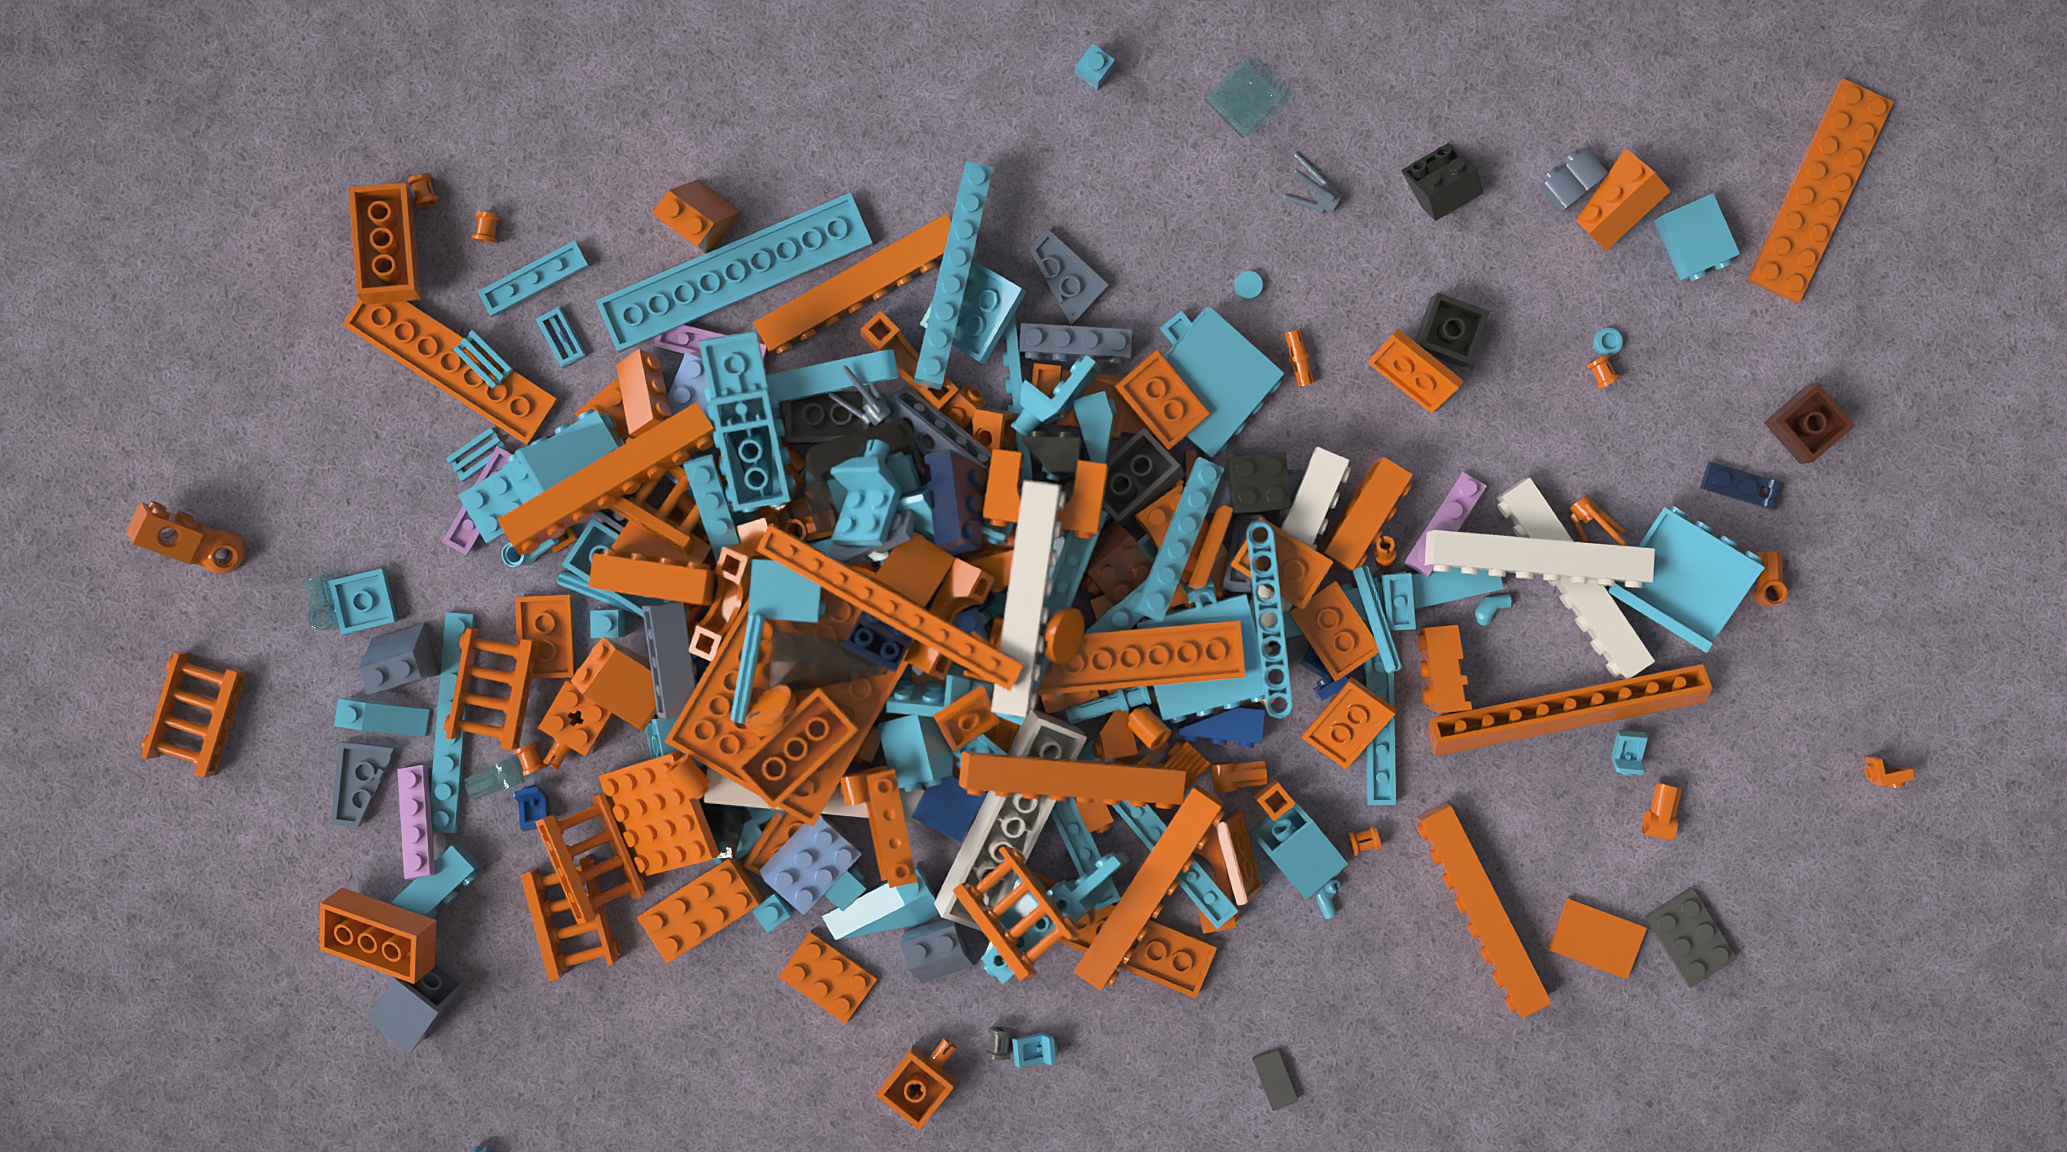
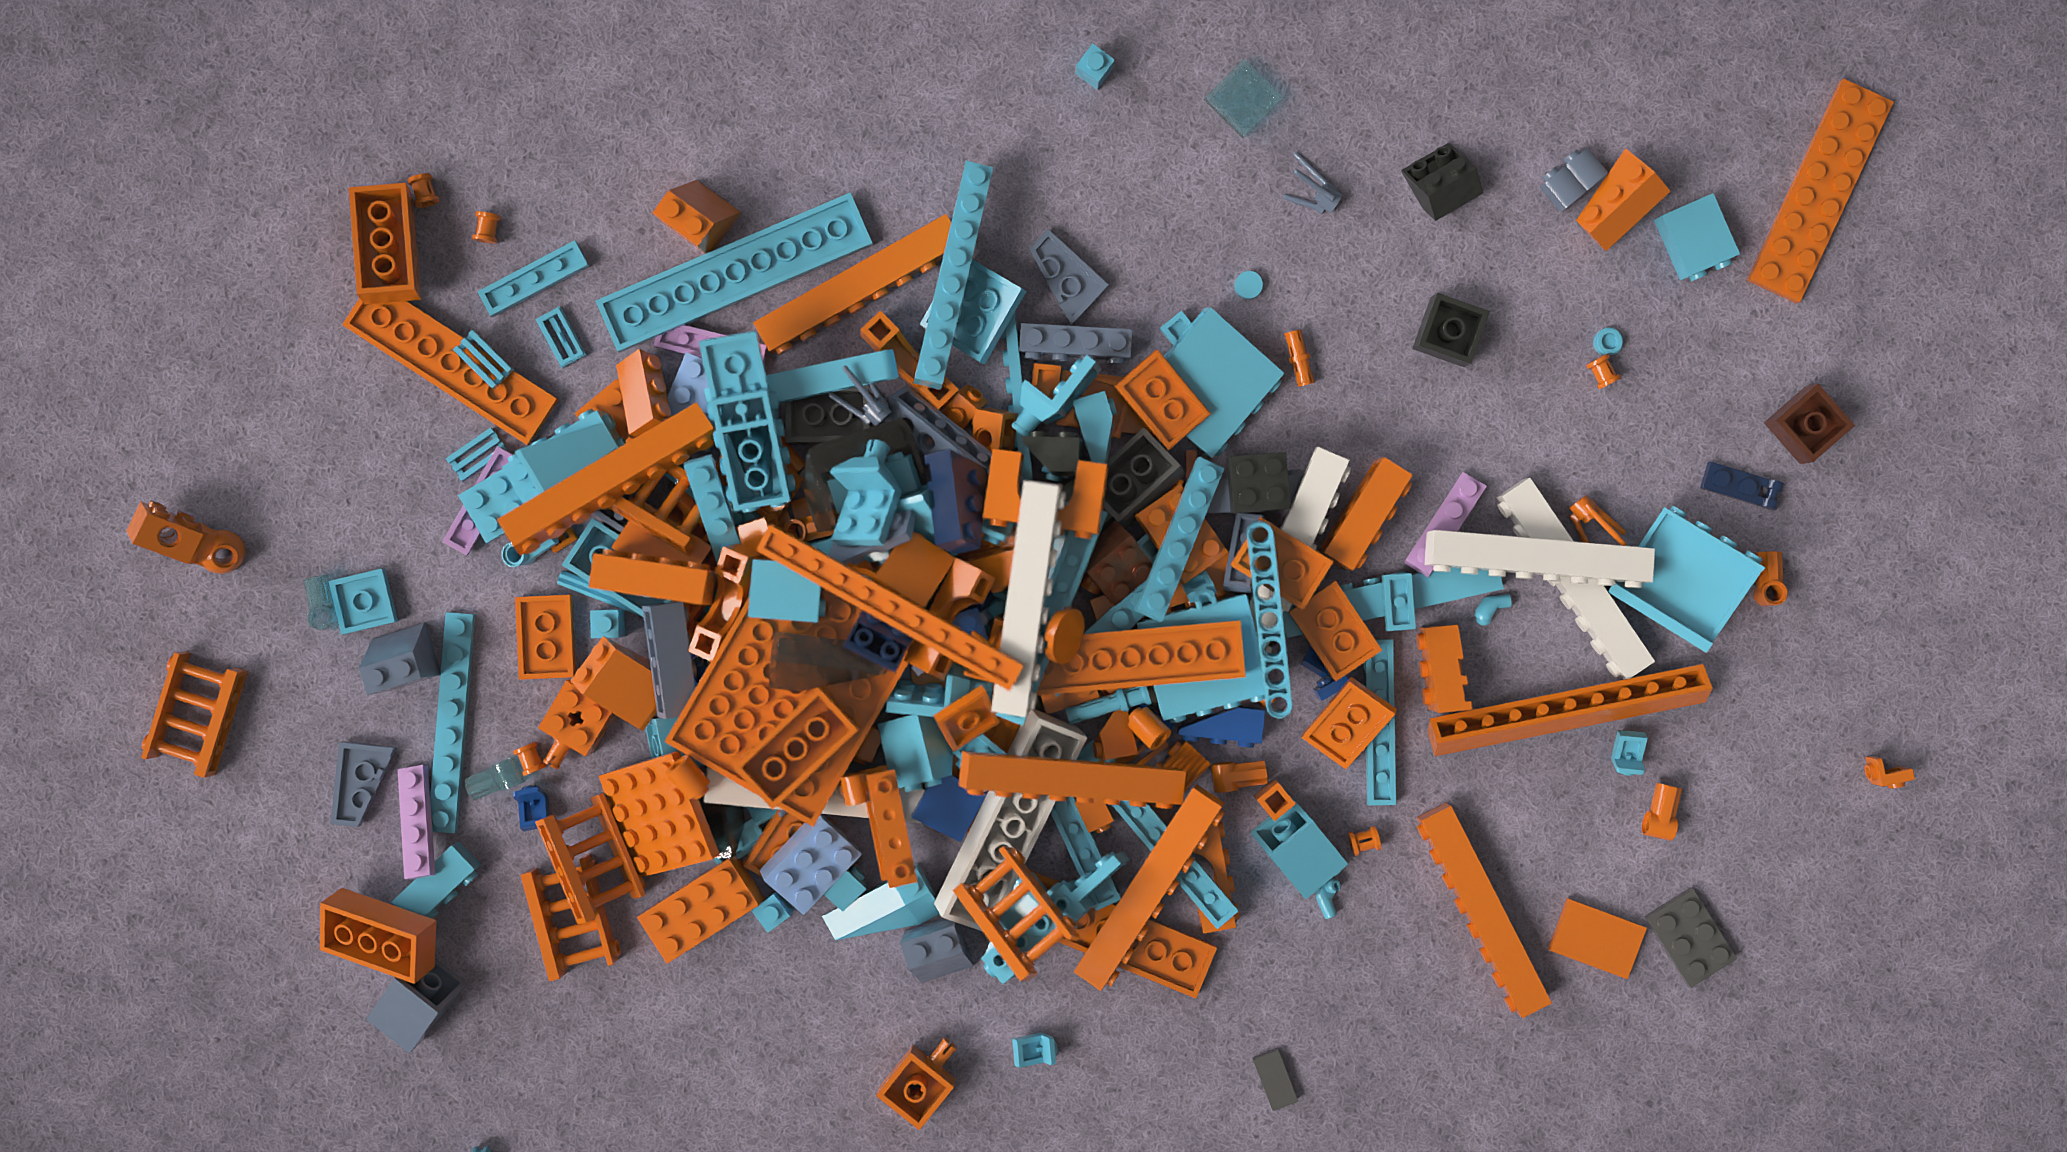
(381, 717): medium azure slope -> none
(518, 679): orange fence -> none
(748, 667): medium azure axle -> none
(769, 710): orange tile -> none
(828, 977): orange plate -> none
(1001, 1052): dark grey bush -> none
(1210, 547): orange tile -> none
(1239, 857): orange tile -> none
(1377, 619): medium azure axle -> none
(1385, 553): orange pin -> none
(1415, 371): orange plate -> none

